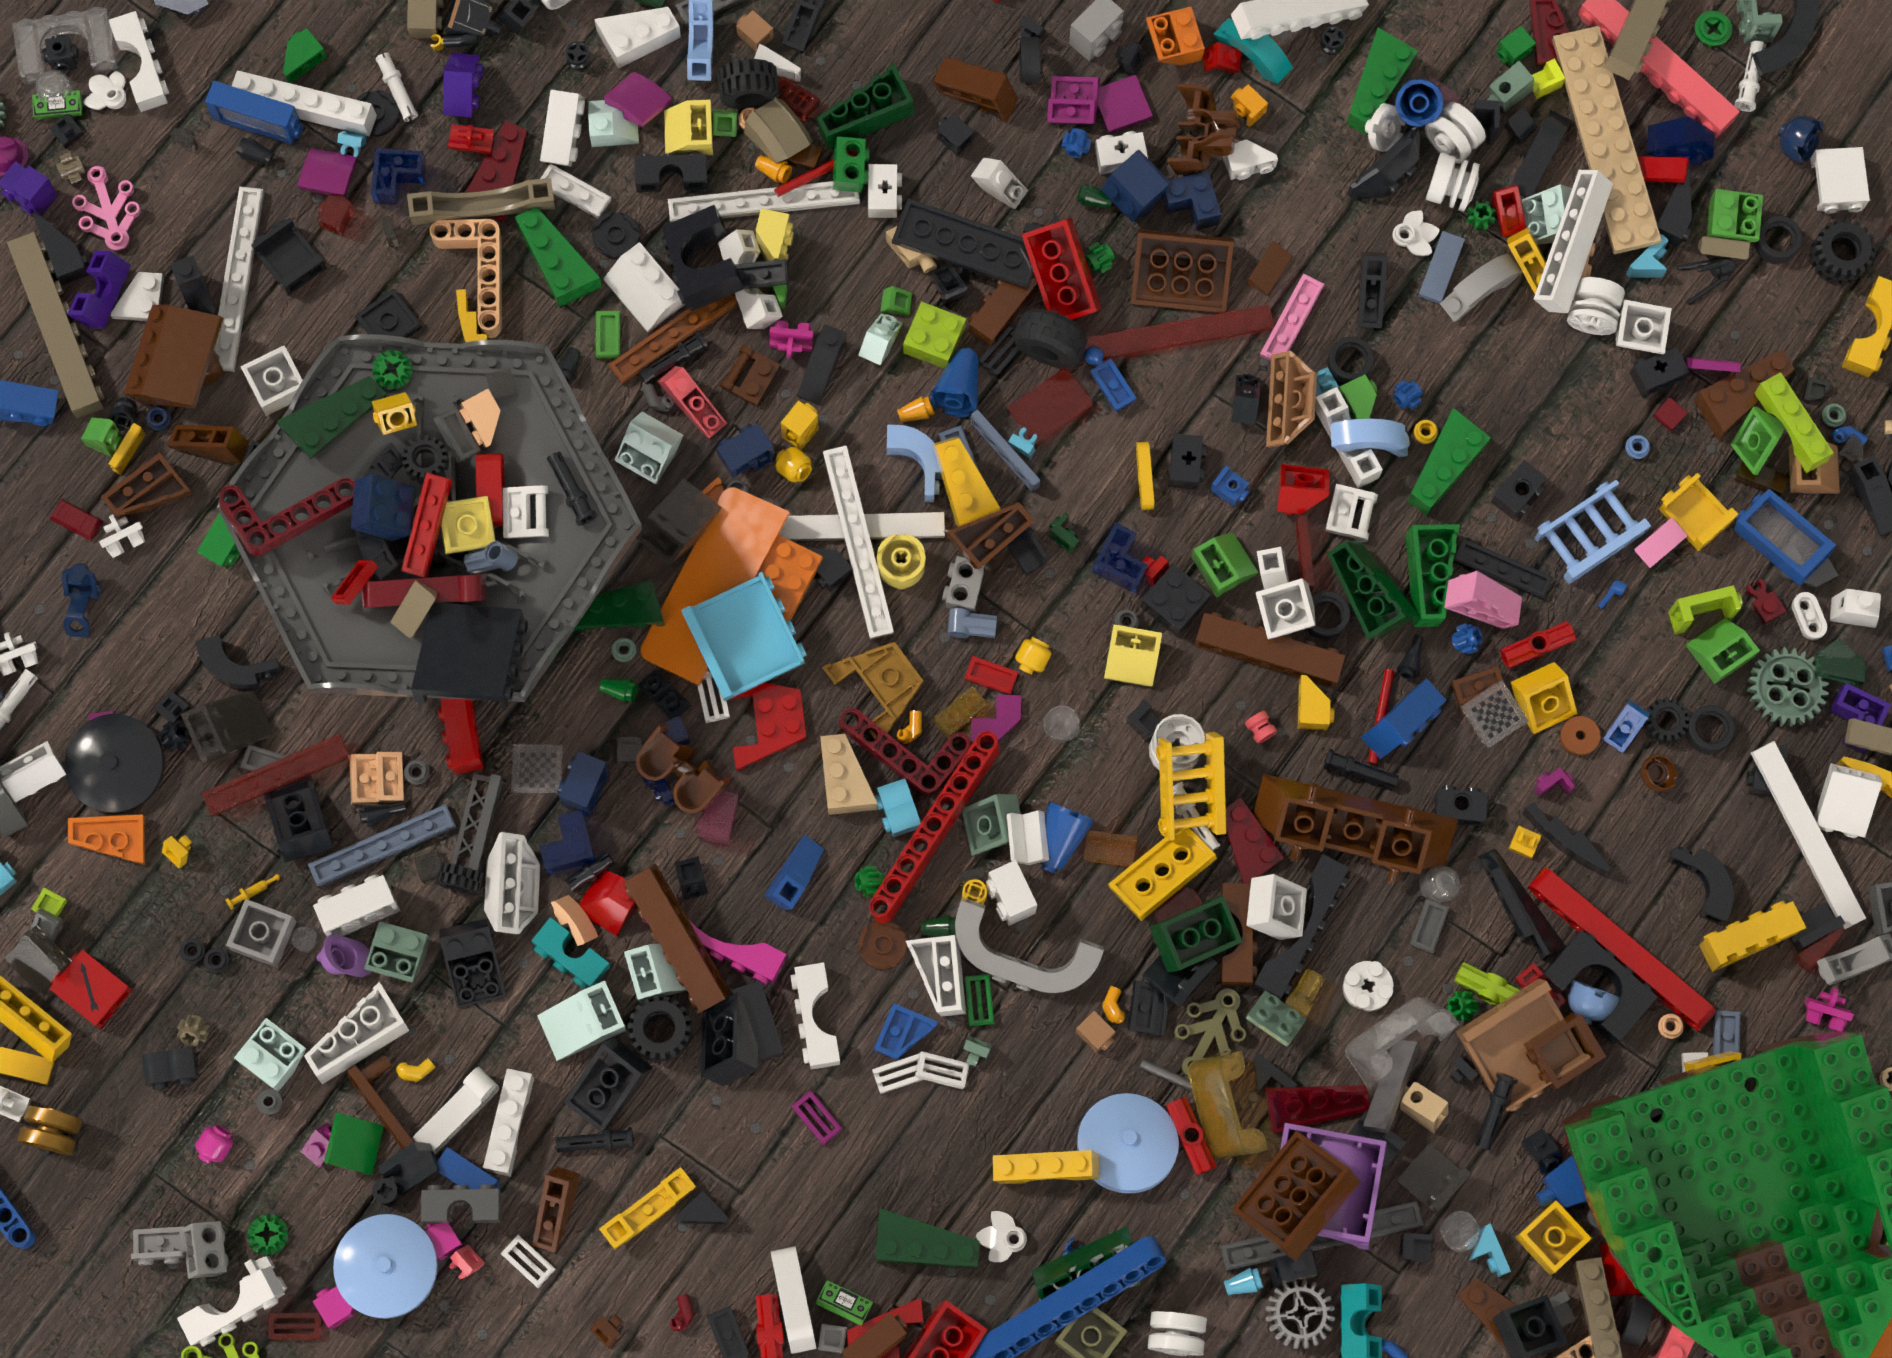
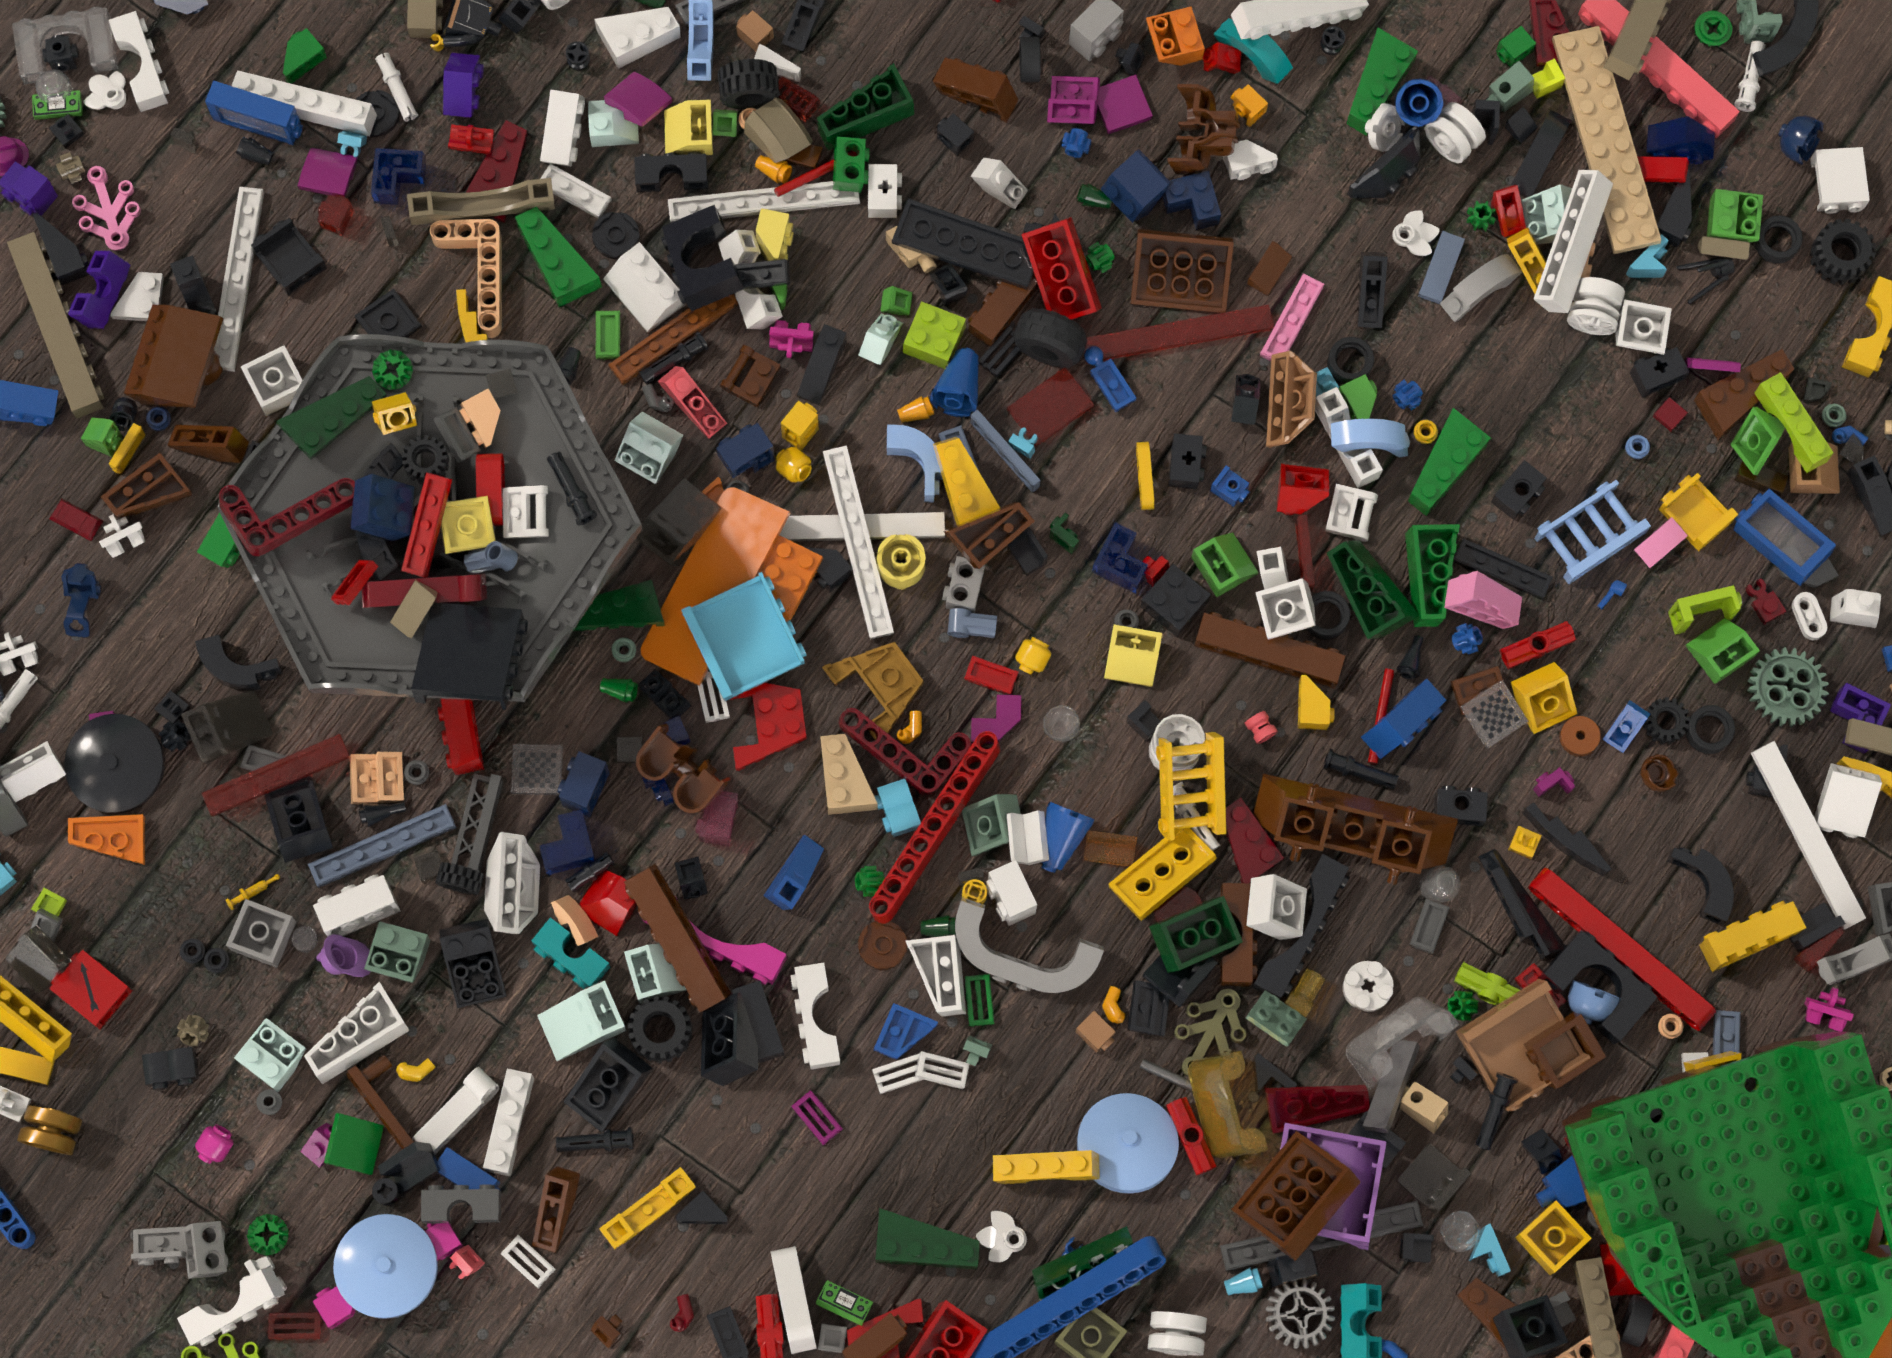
(177, 851): yellow tile -> none
(960, 712): clear yellow slope -> none
(1107, 150): white brick -> none
(1452, 182): white wheel -> none
(1840, 663): clear green slope -> none

